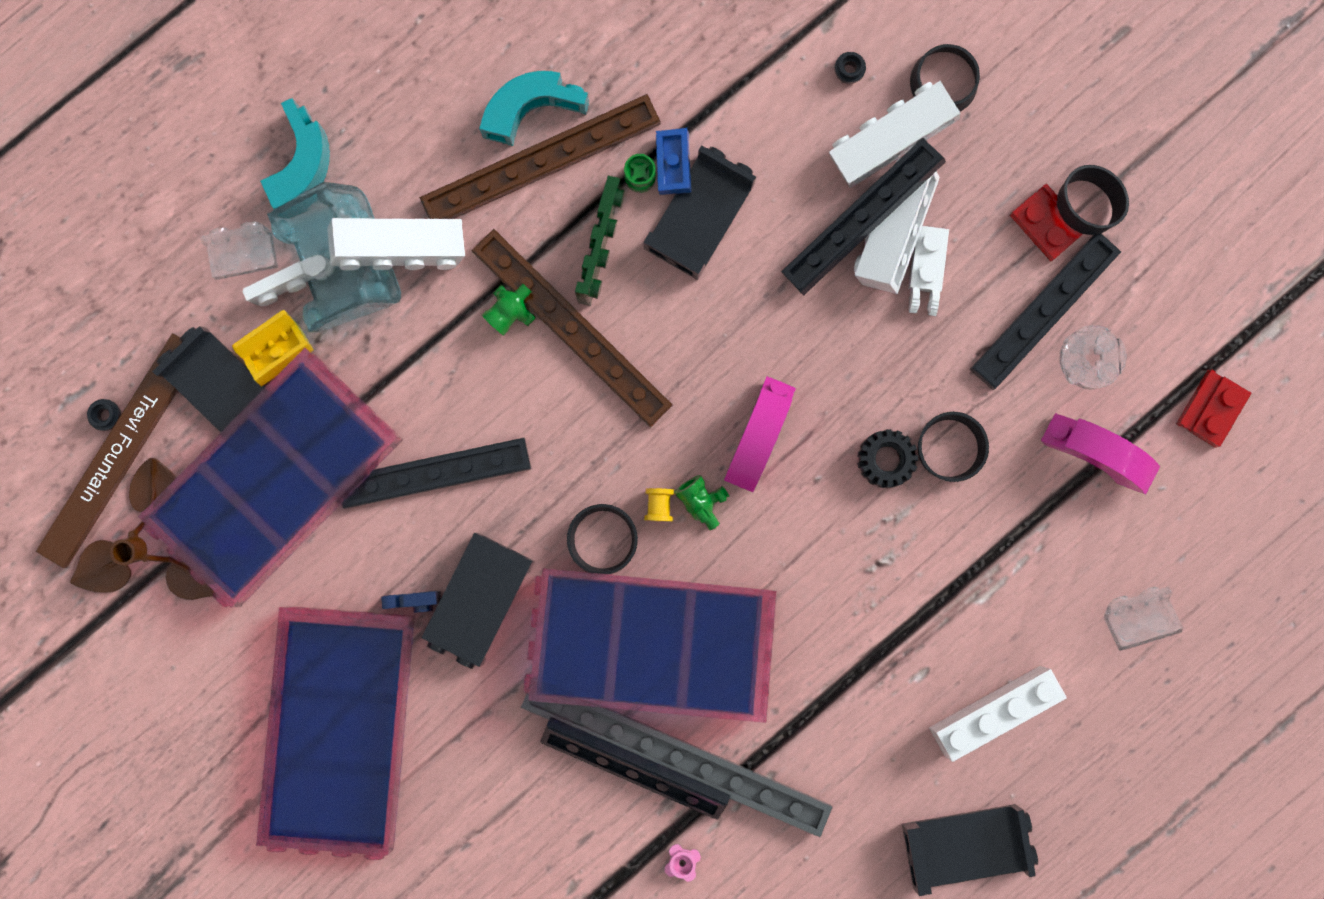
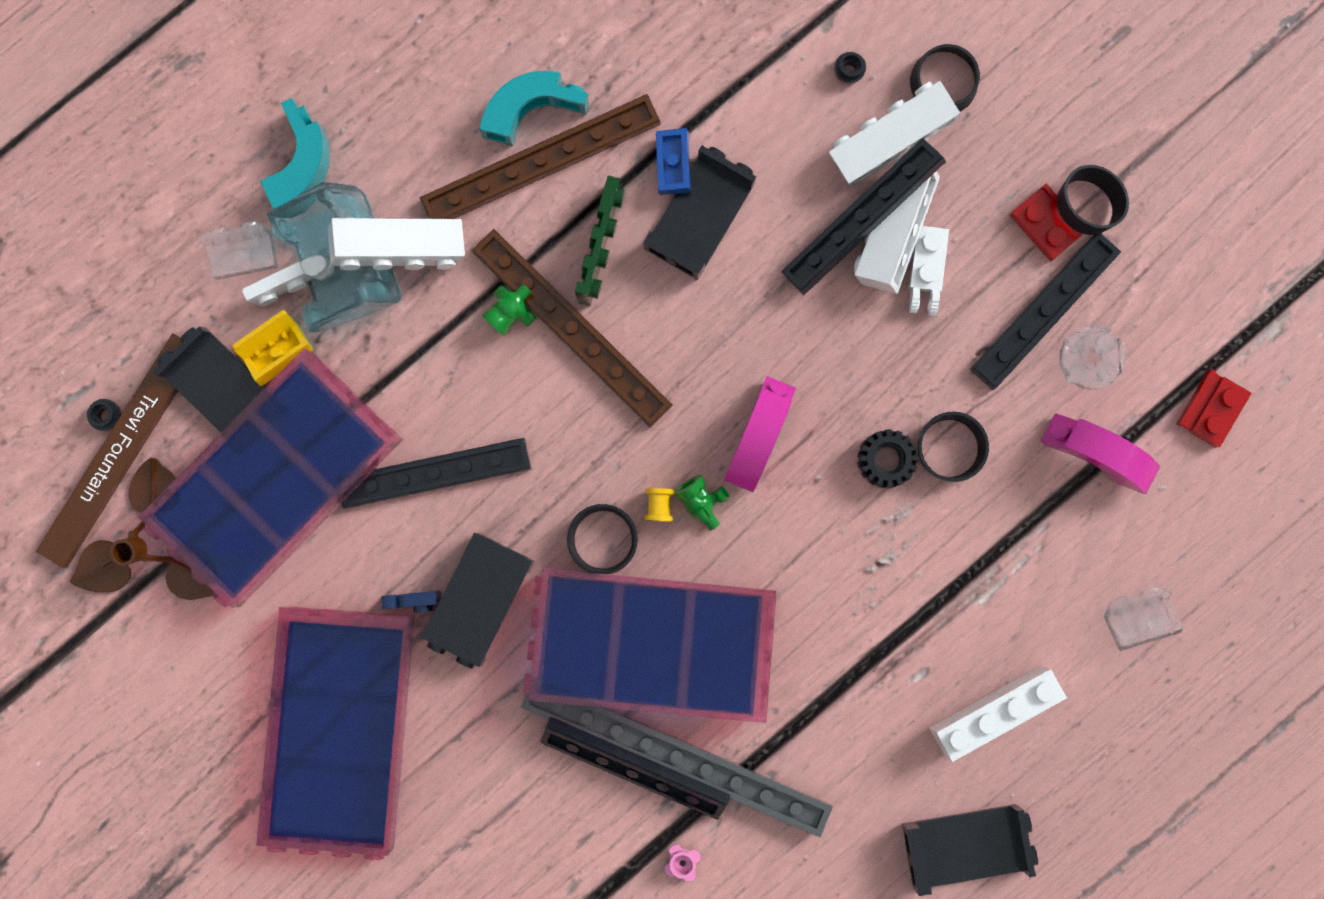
(639, 167): green wheel -> none

